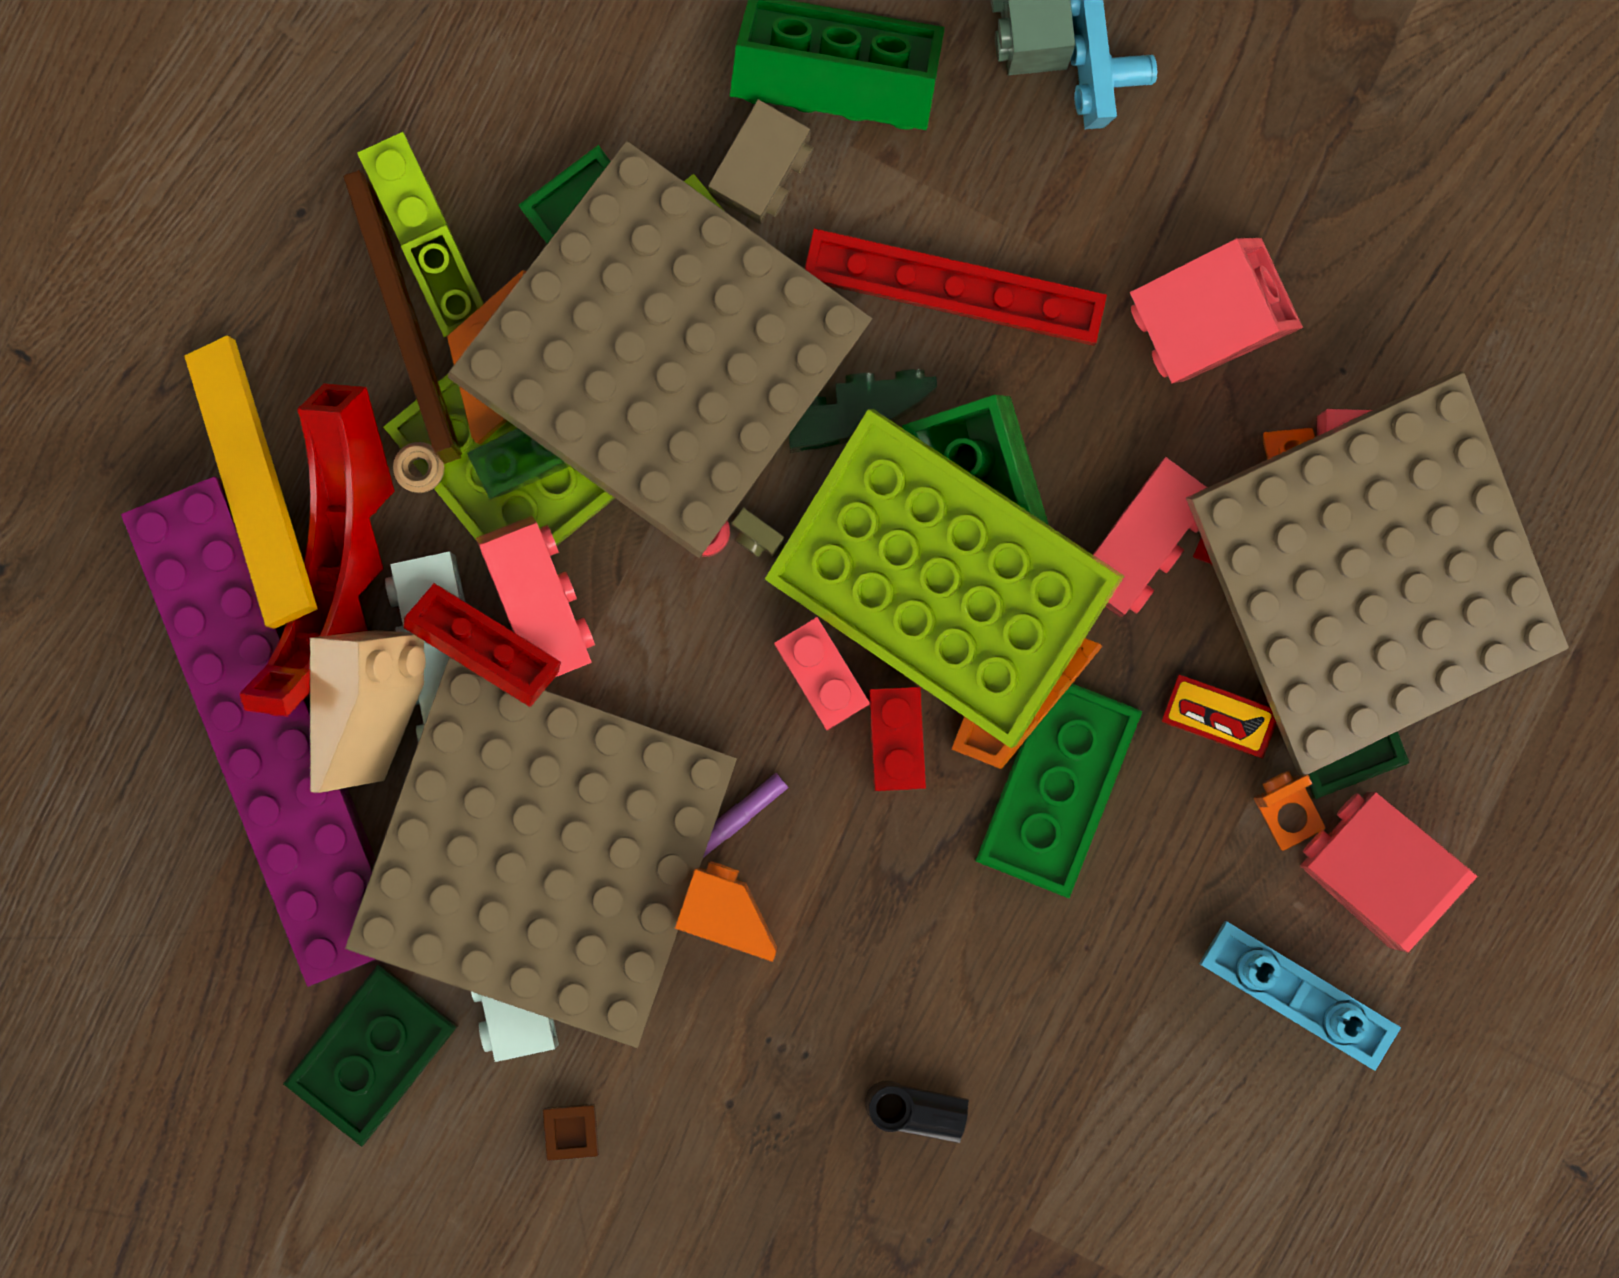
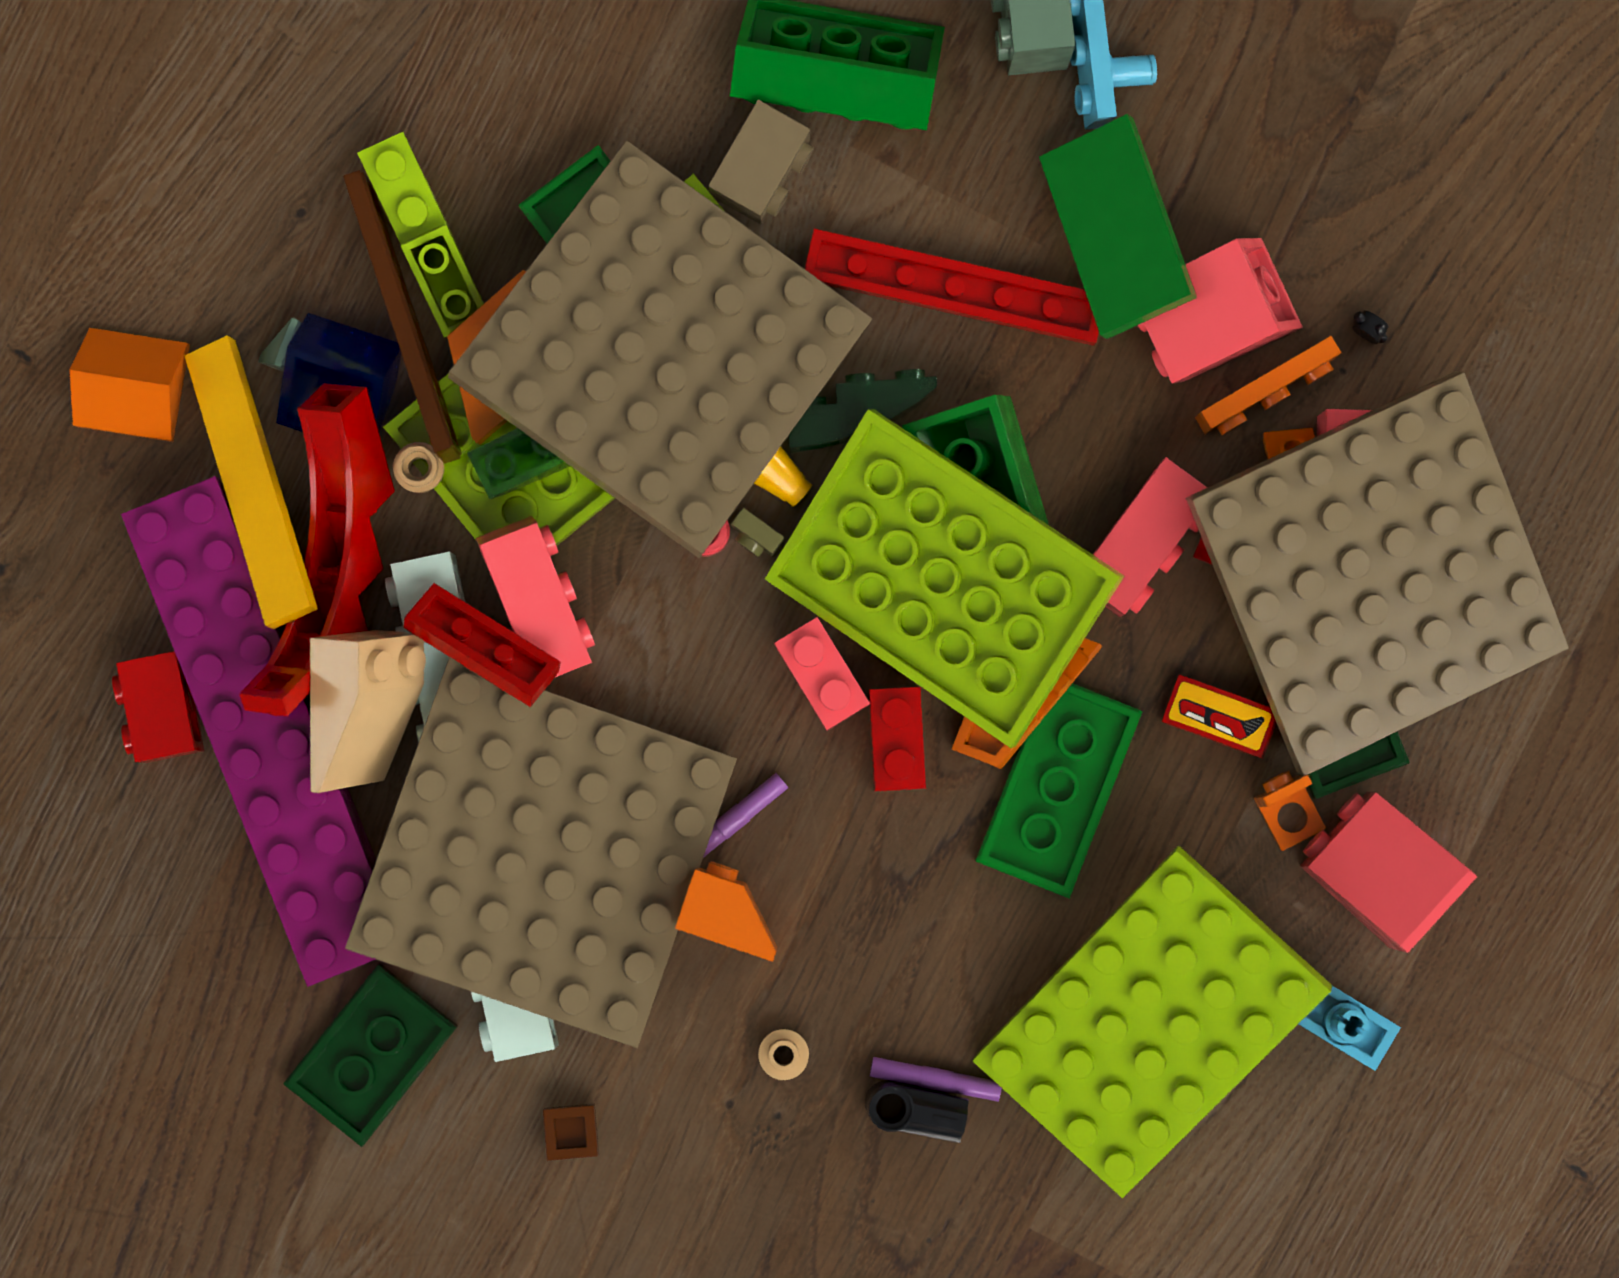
(128, 384): none -> orange slope
(157, 709): none -> red brick
(275, 352): none -> sand green slope
(338, 355): none -> clear blue slope
(784, 479): none -> yellow cone
(787, 1038): none -> tan plate
(935, 1079): none -> medium lavender piece
(1117, 227): none -> green tile
(1152, 1022): none -> lime plate
(1269, 388): none -> orange plate
(1370, 327): none -> black piece

